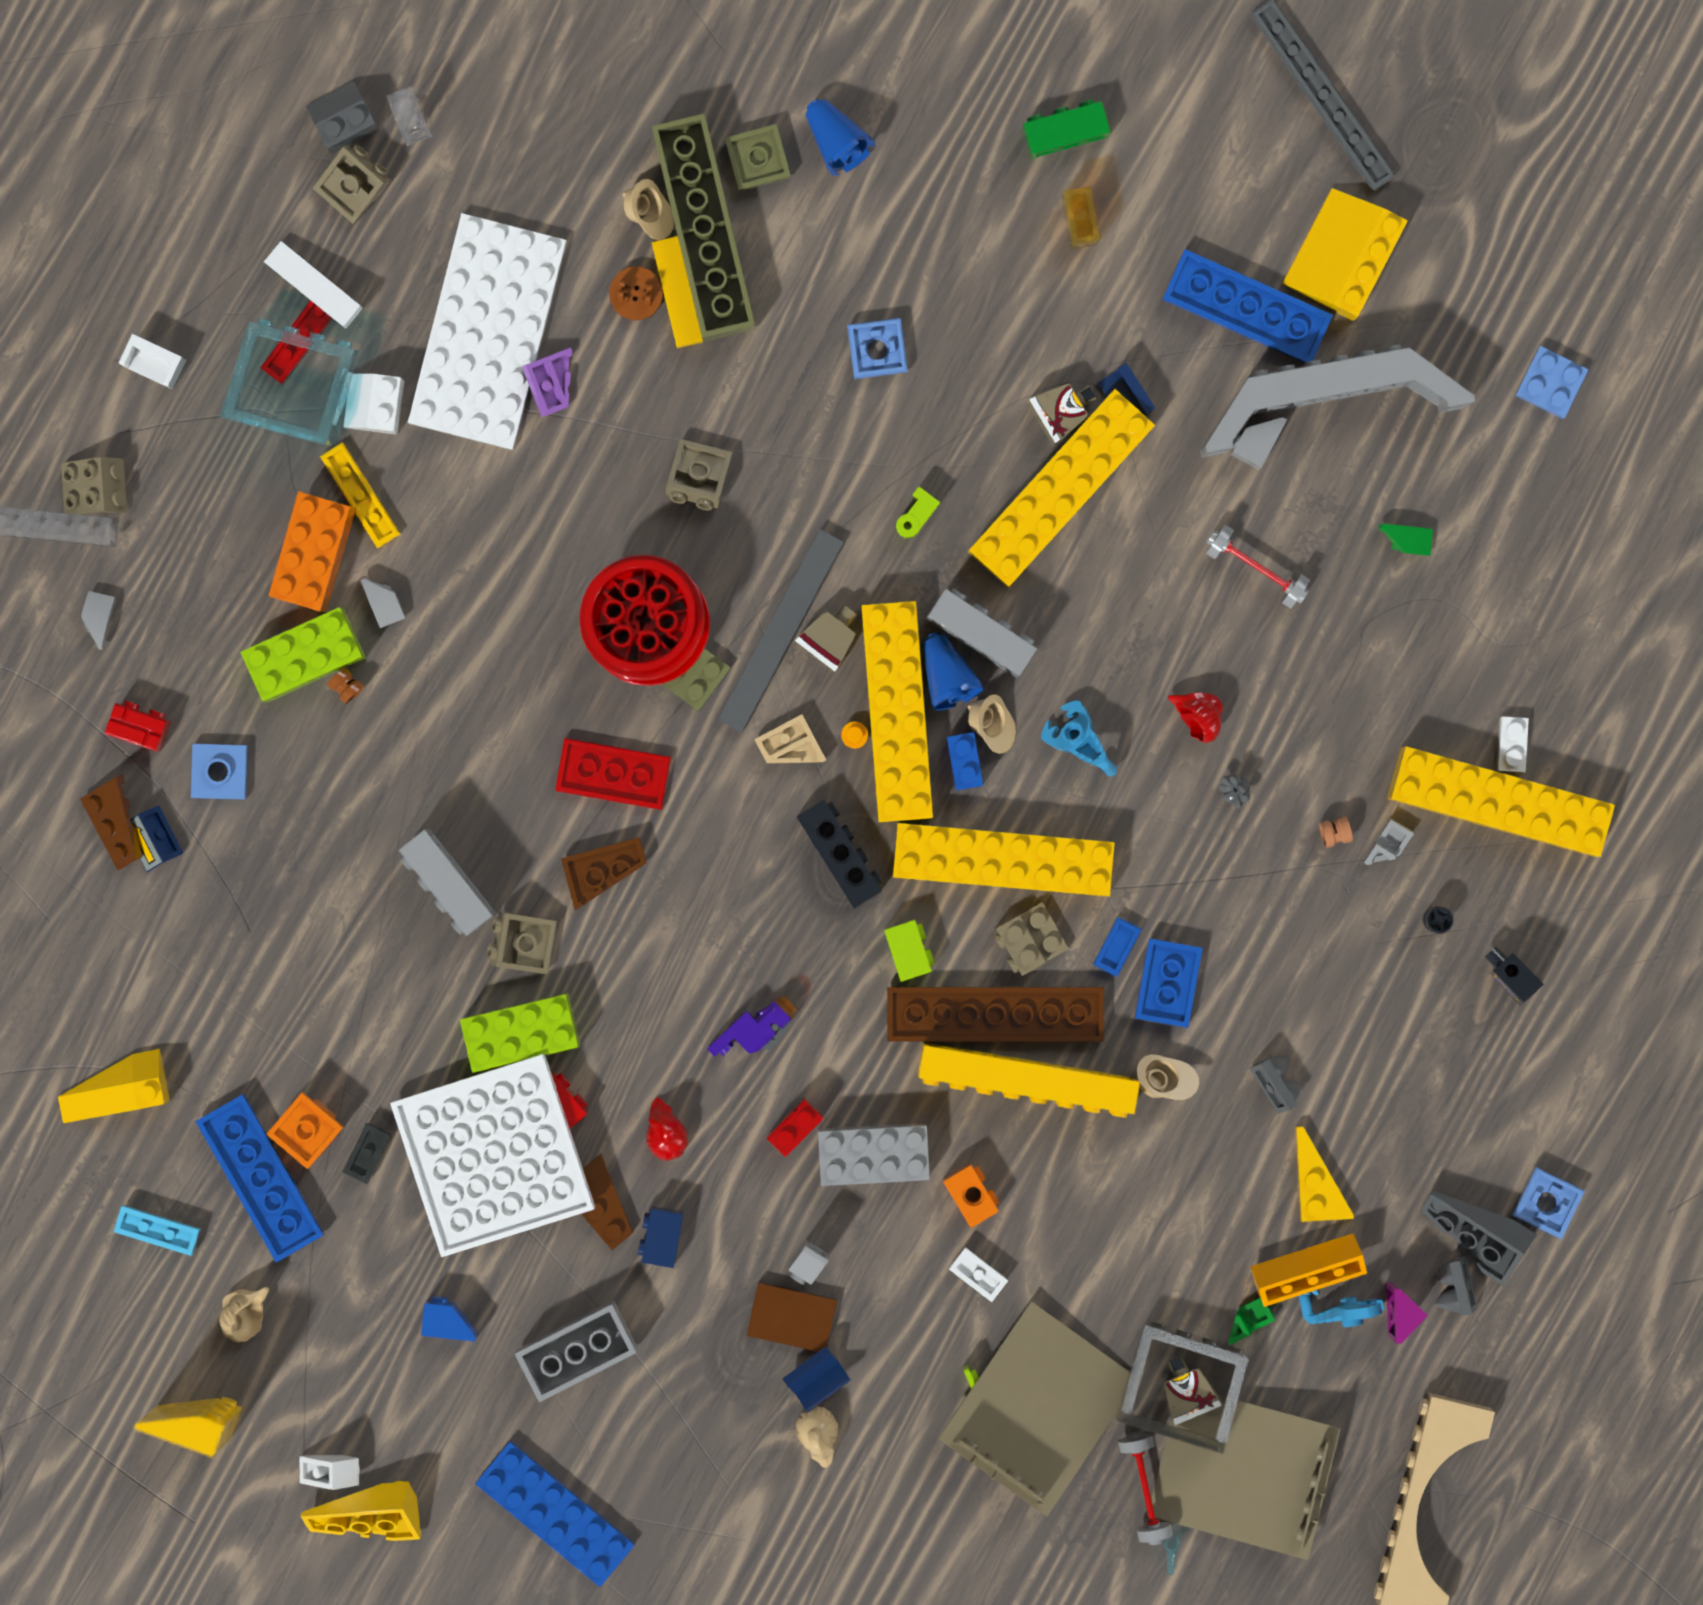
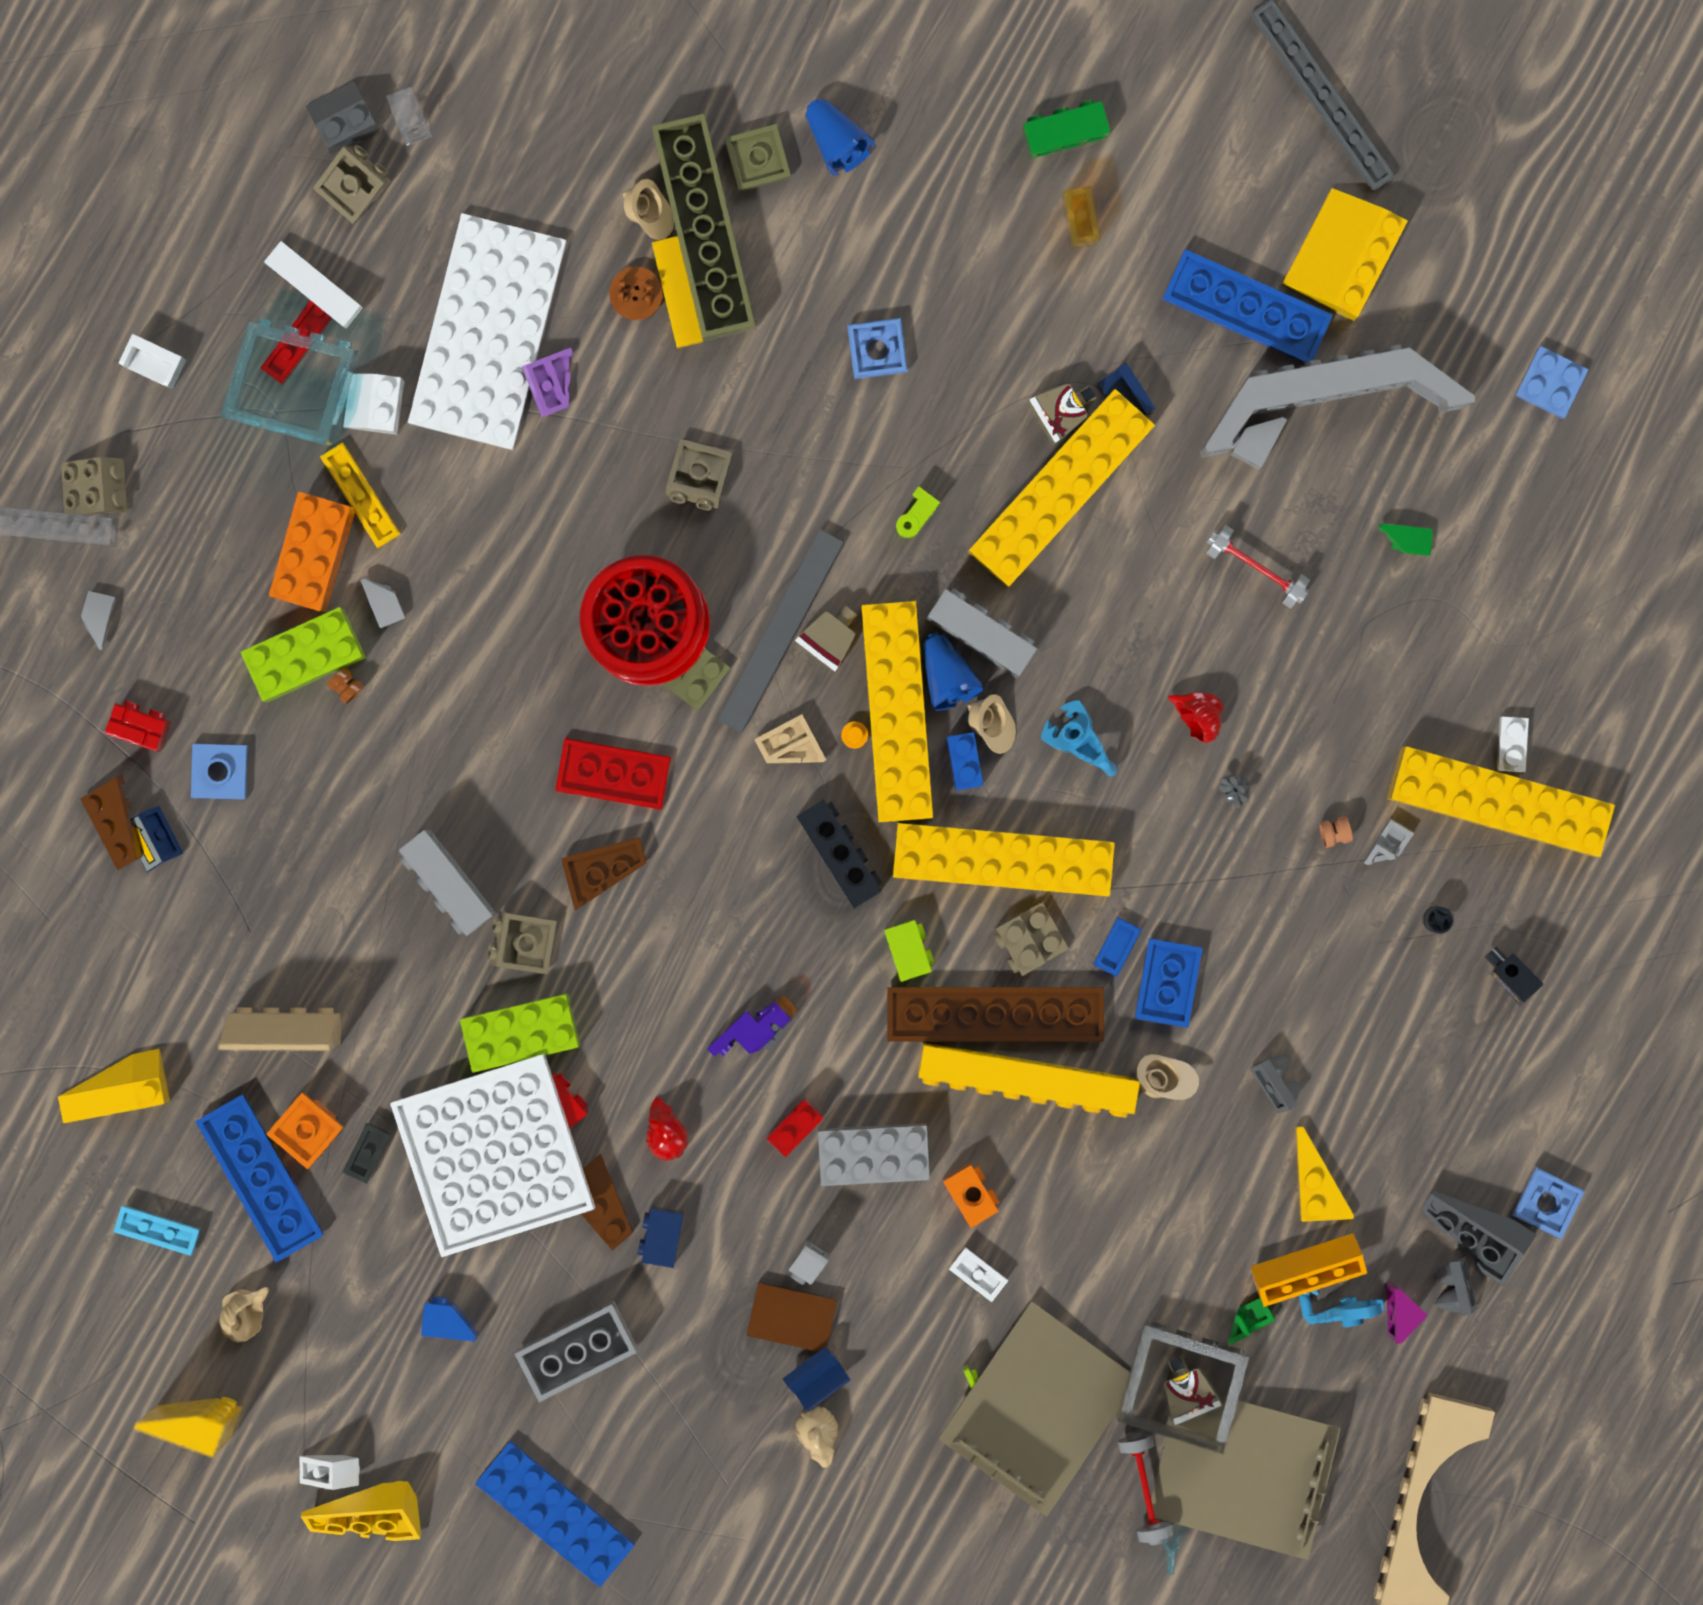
(281, 1029): none -> tan slope

